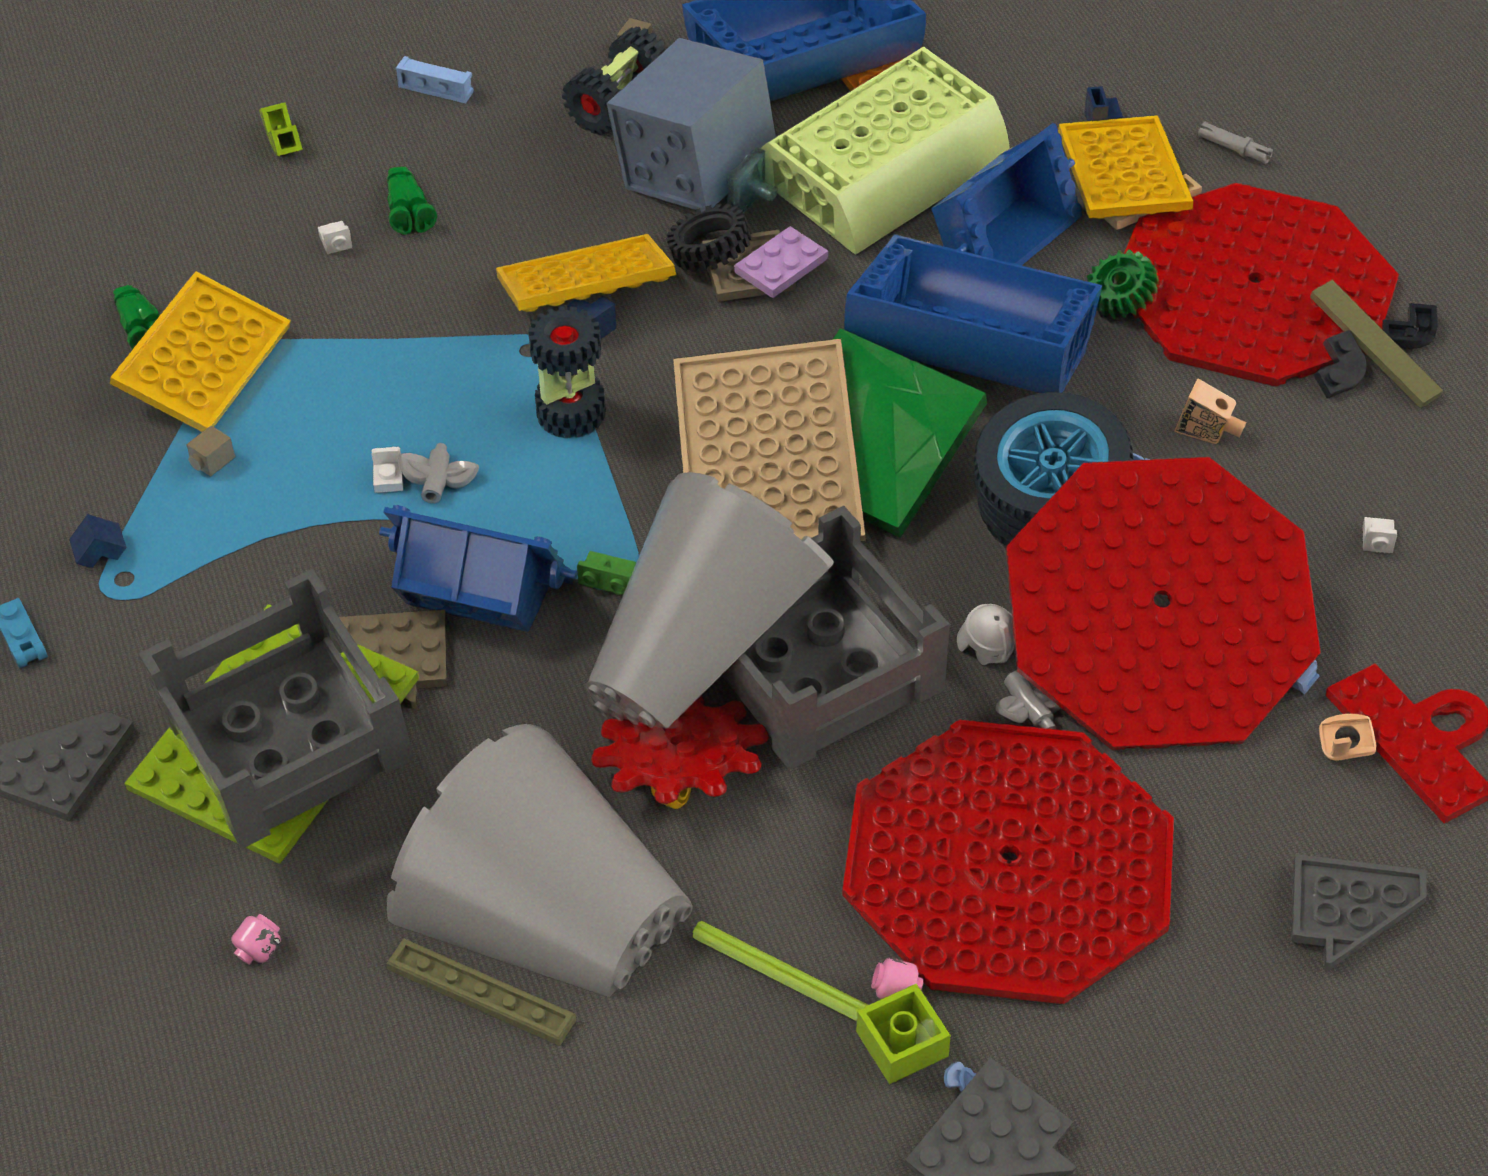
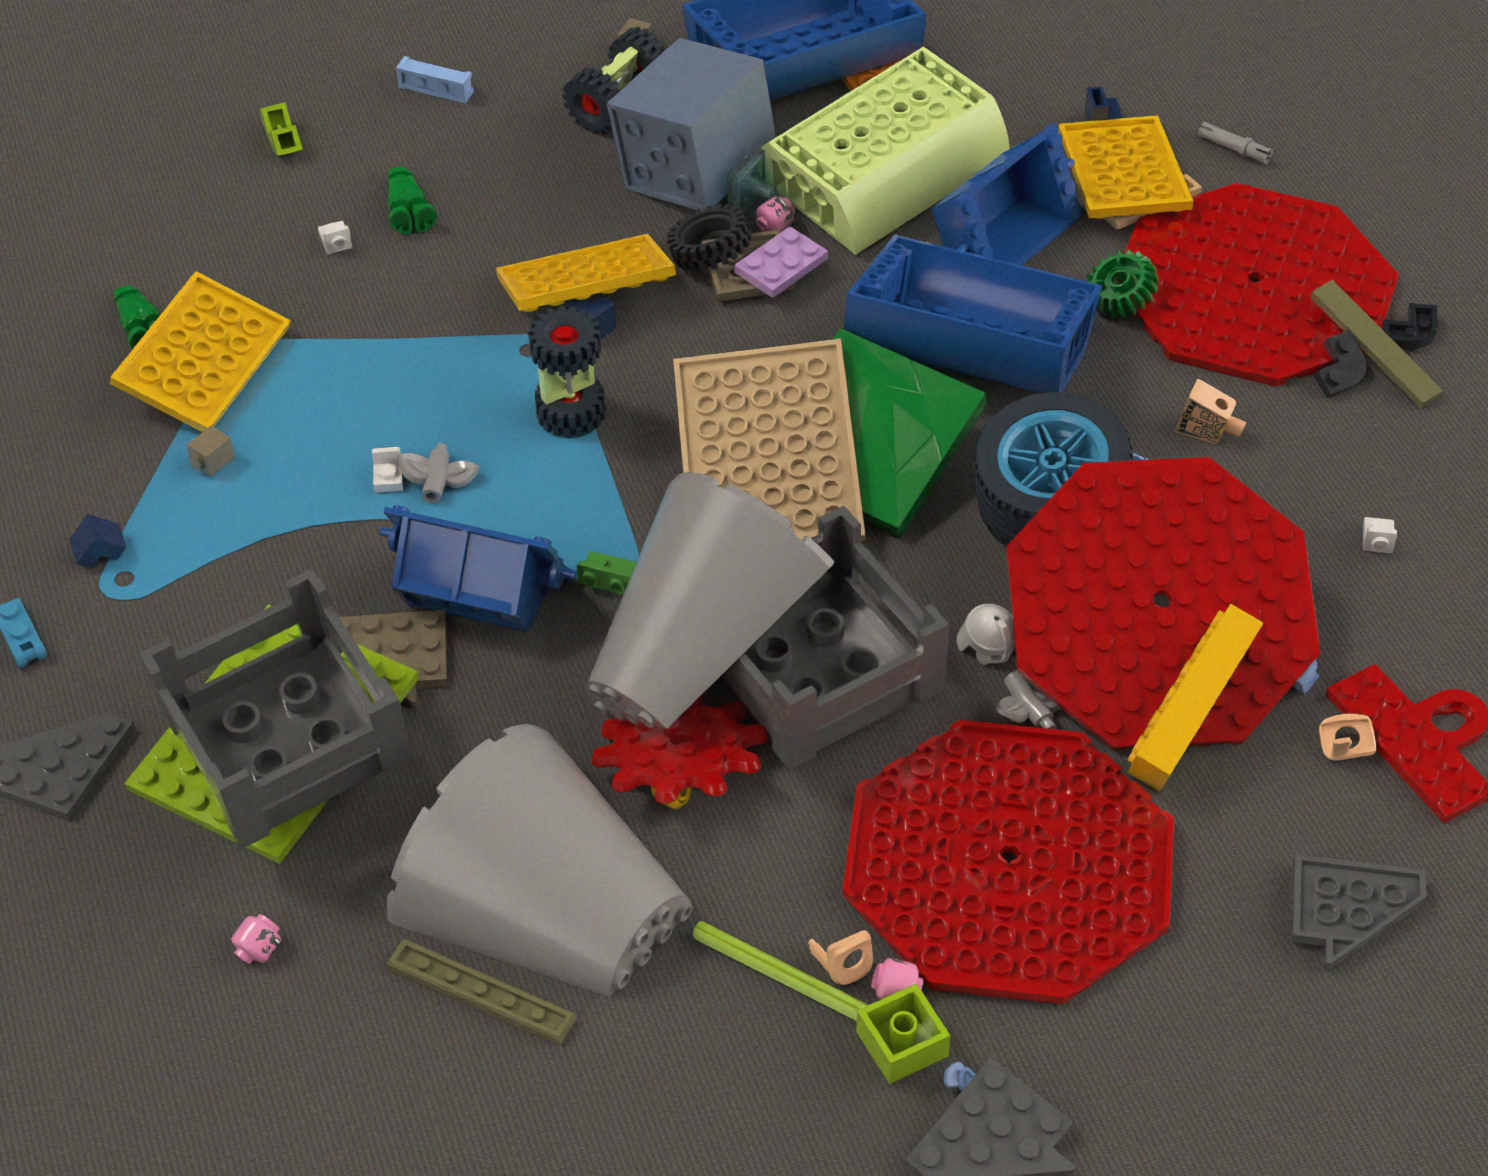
(775, 214): none -> bright pink head
(837, 953): none -> light nougat piece
(1192, 696): none -> yellow brick

